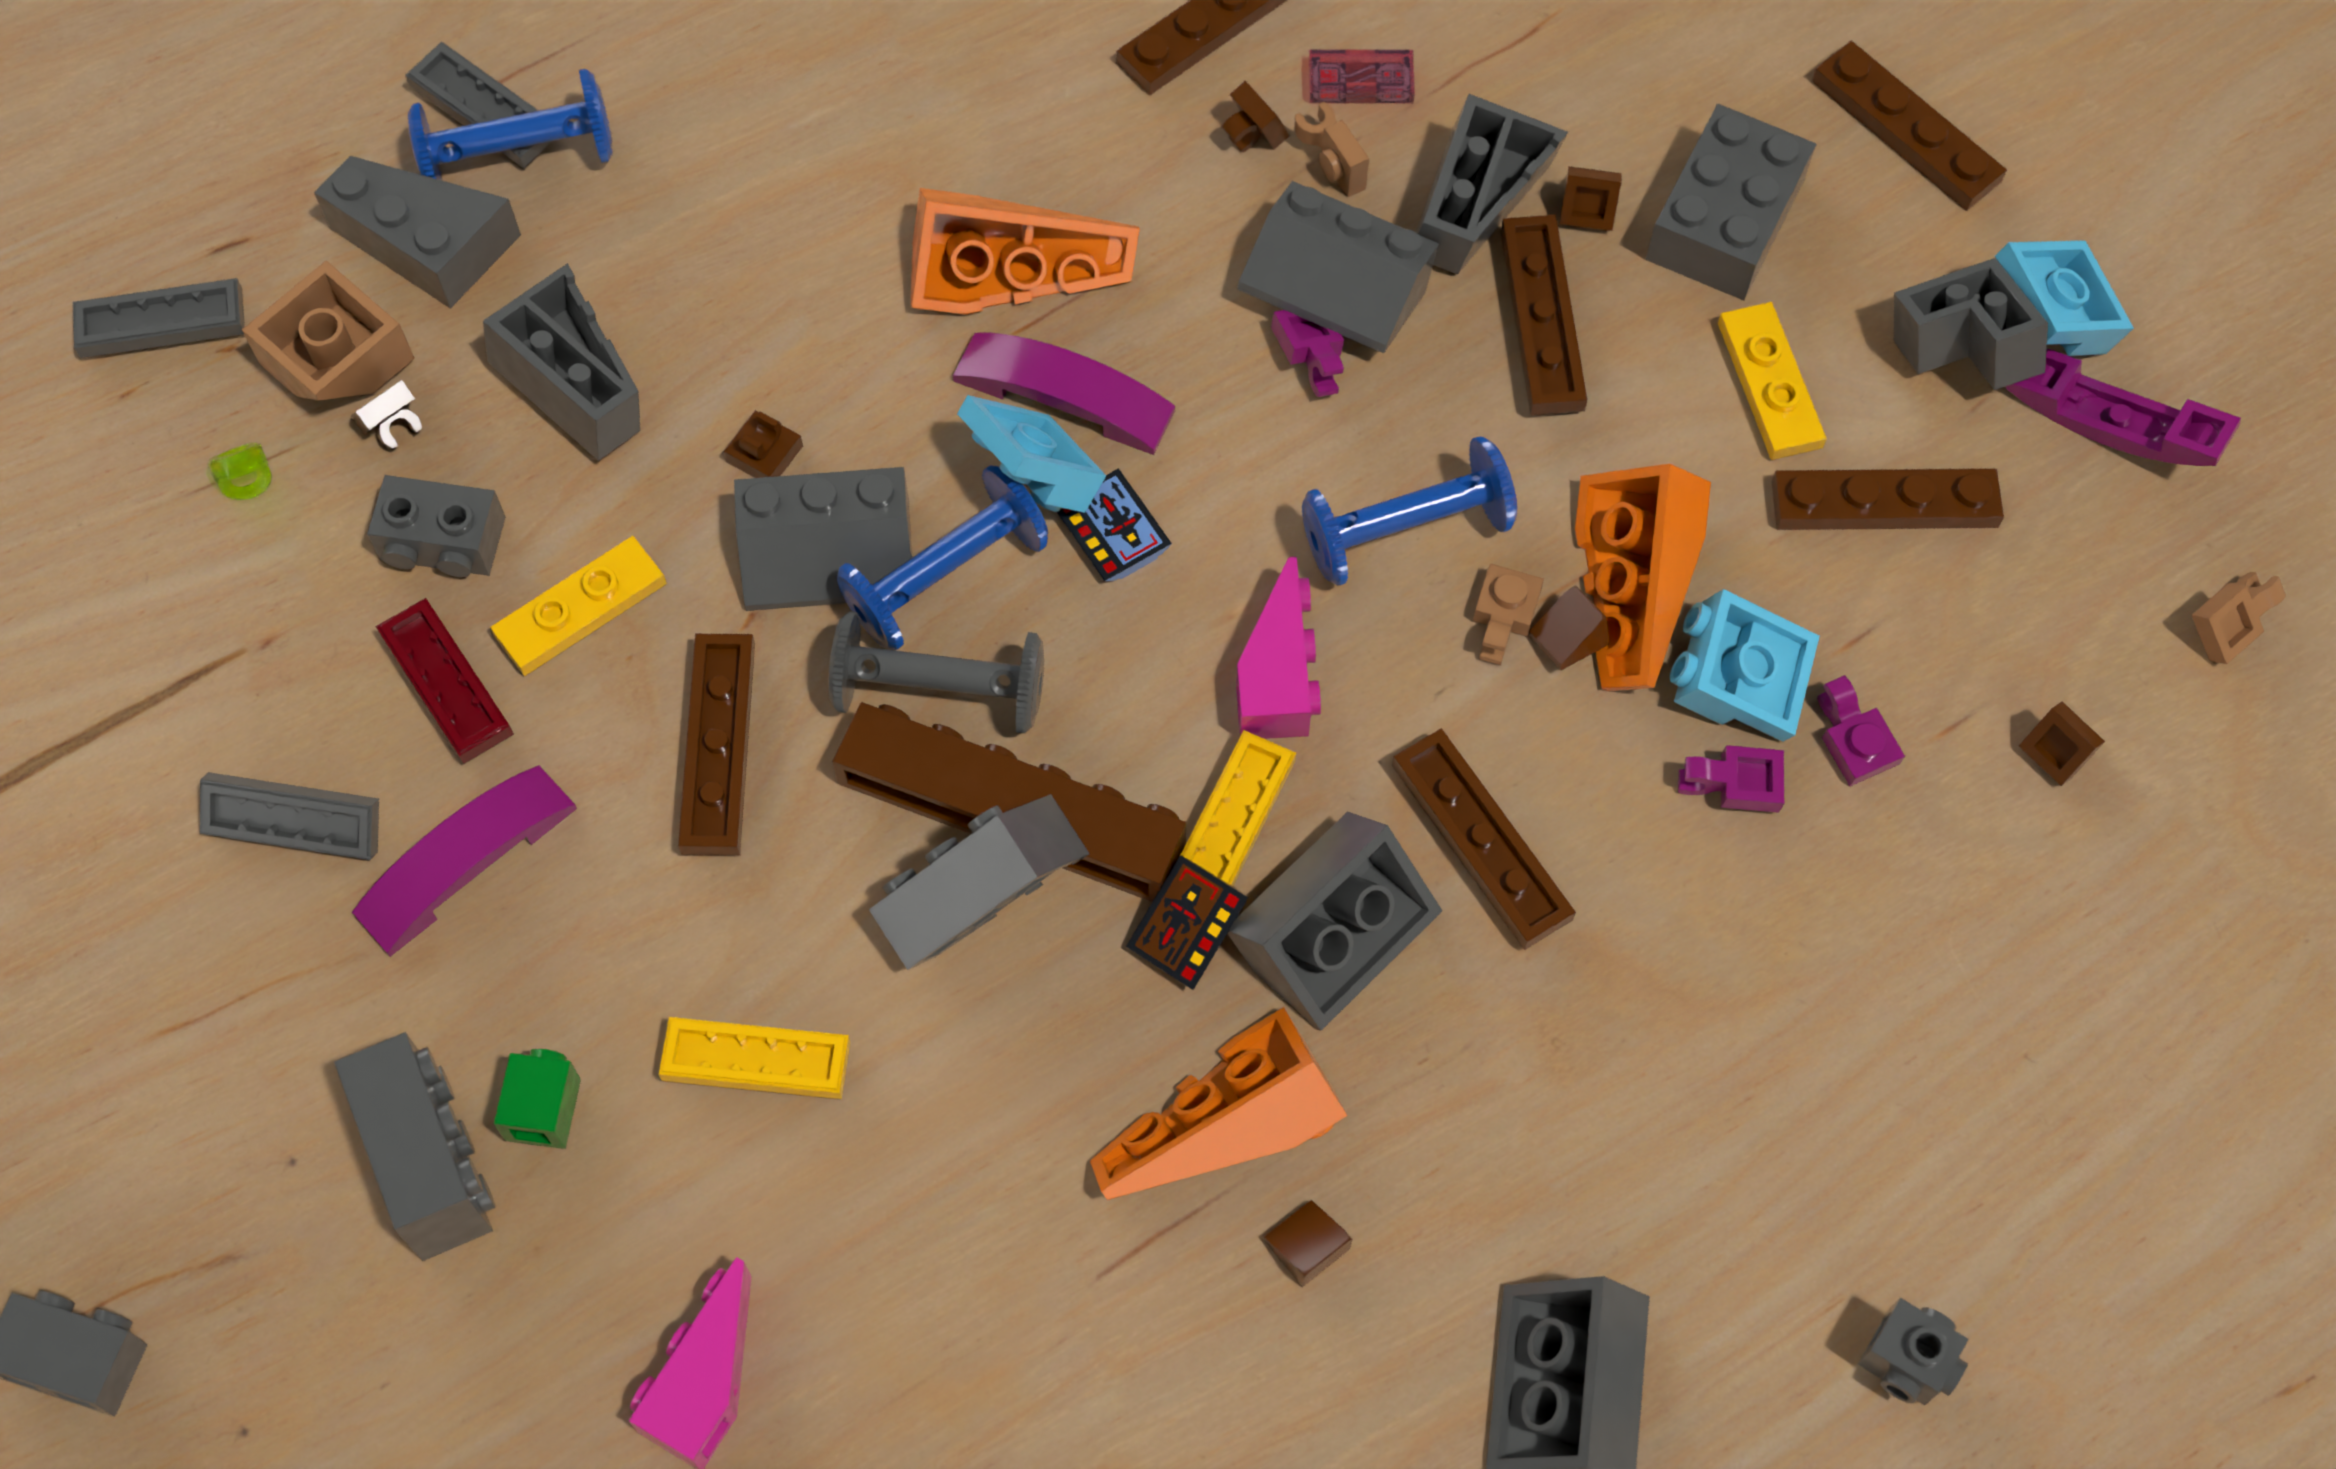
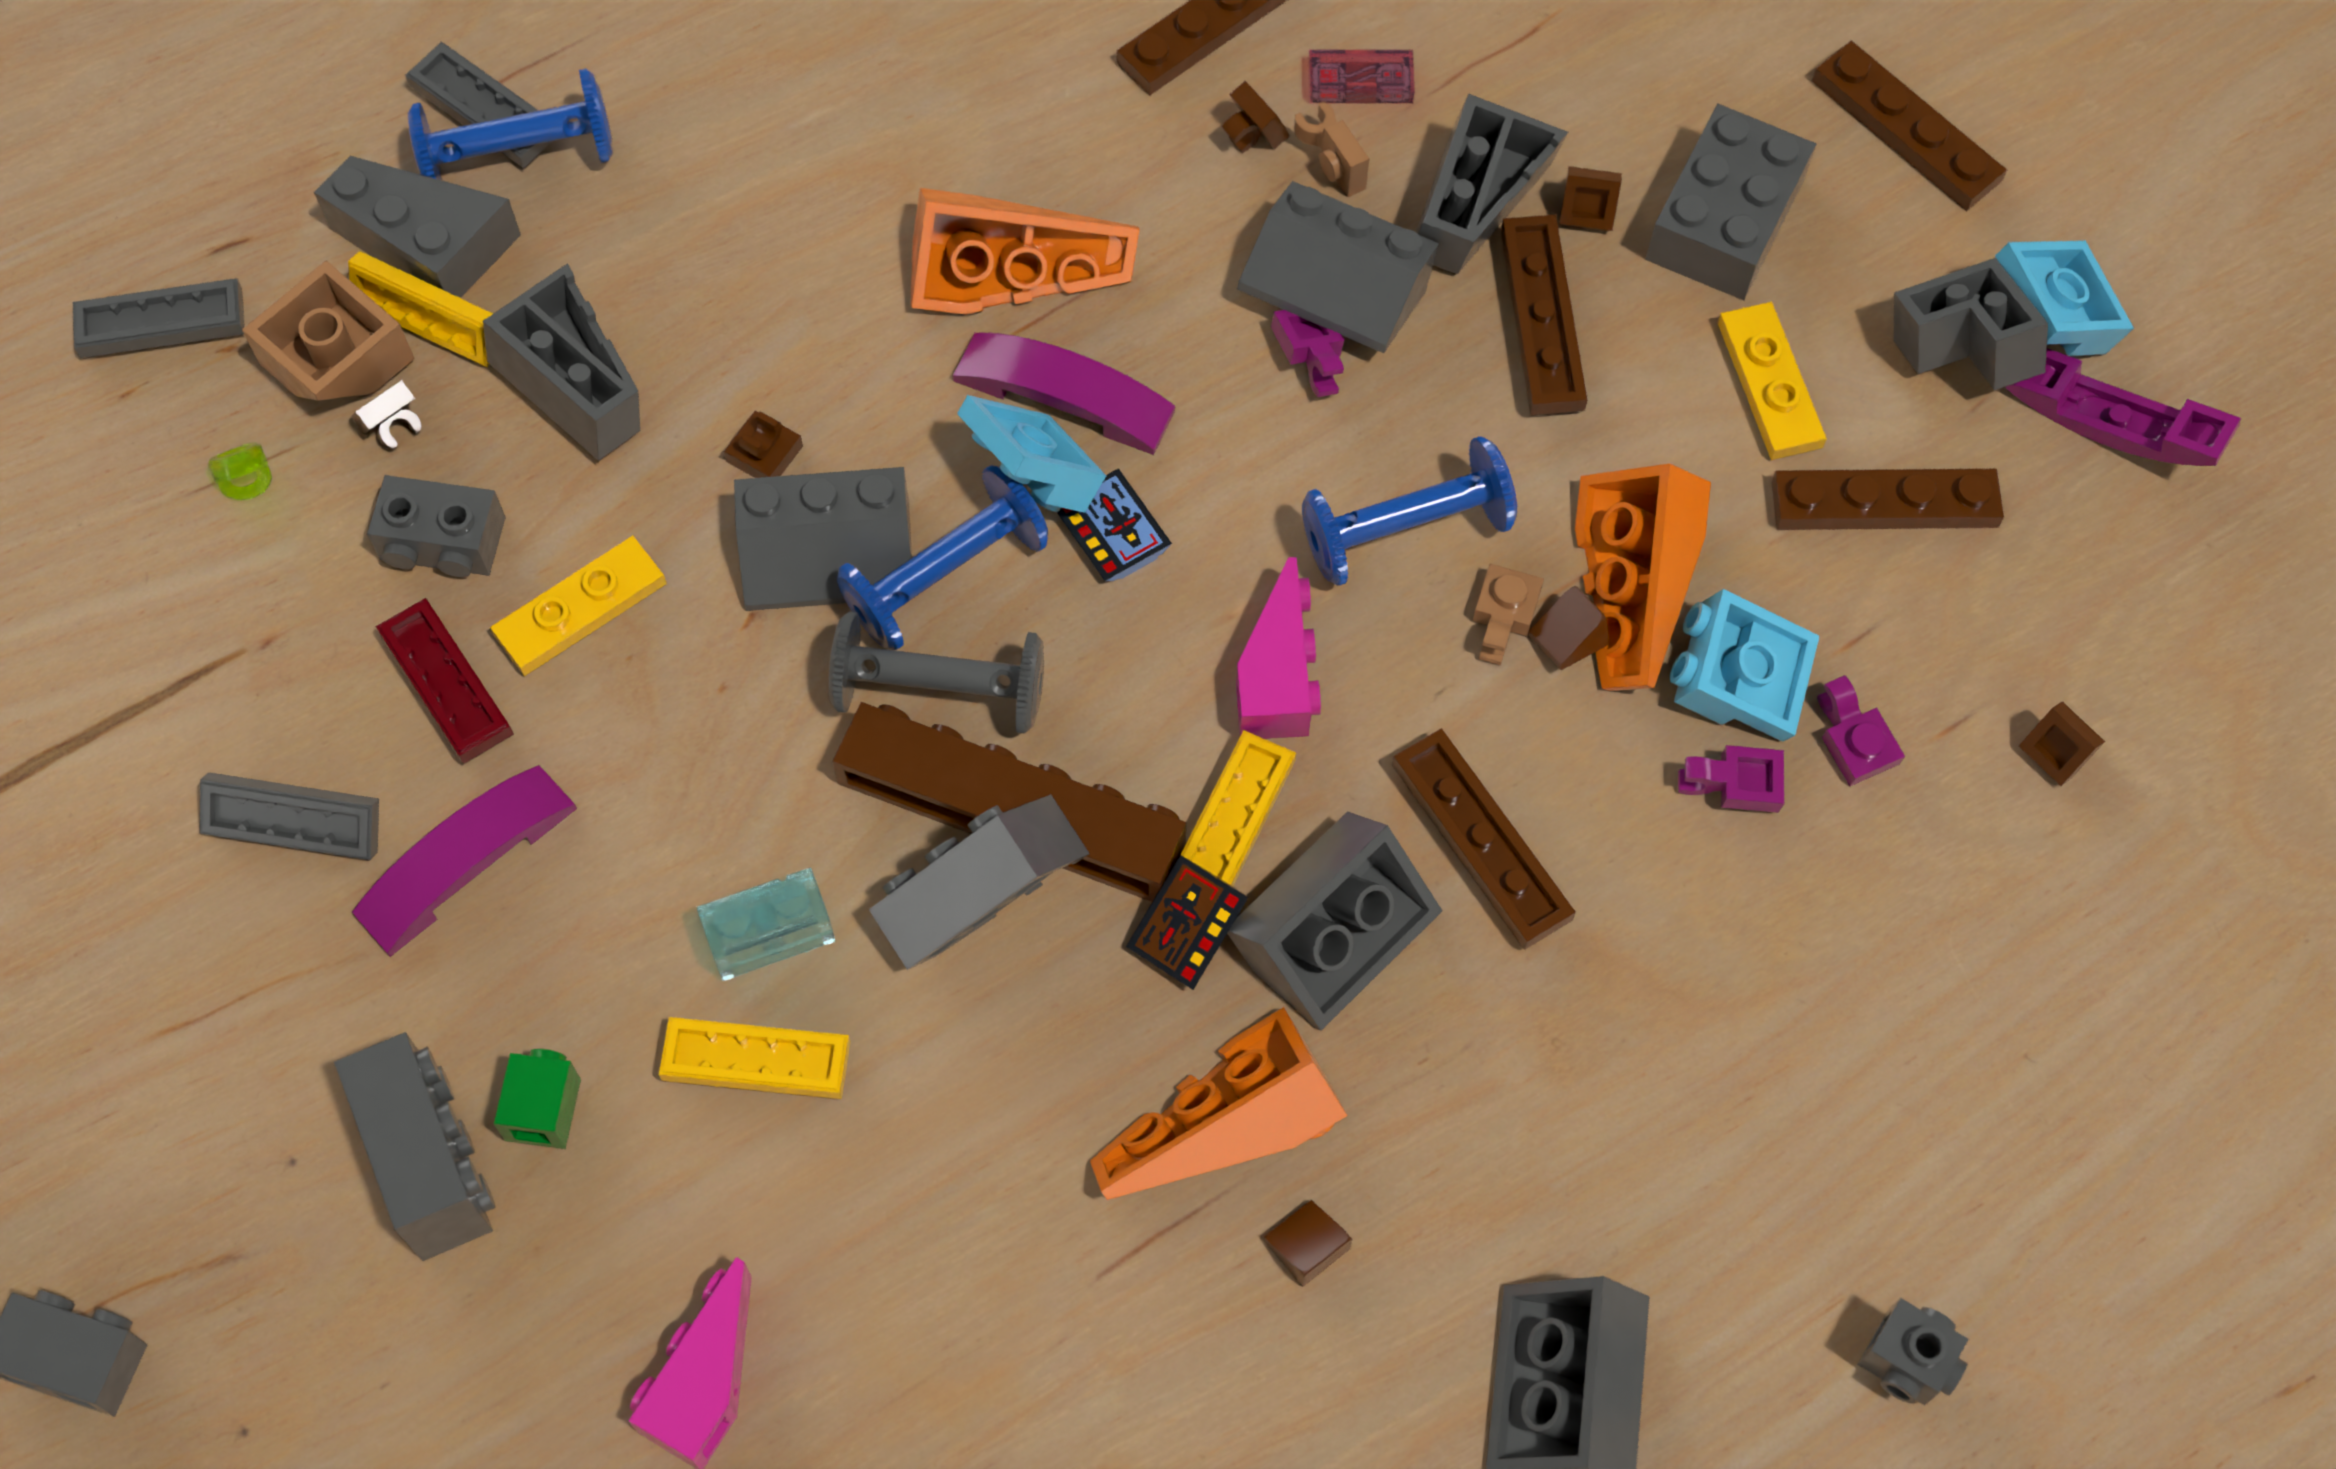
(422, 307): none -> yellow plate
(717, 745): reddish brown plate -> none
(766, 924): none -> clear light blue brick
(2232, 616): medium nougat plate -> none

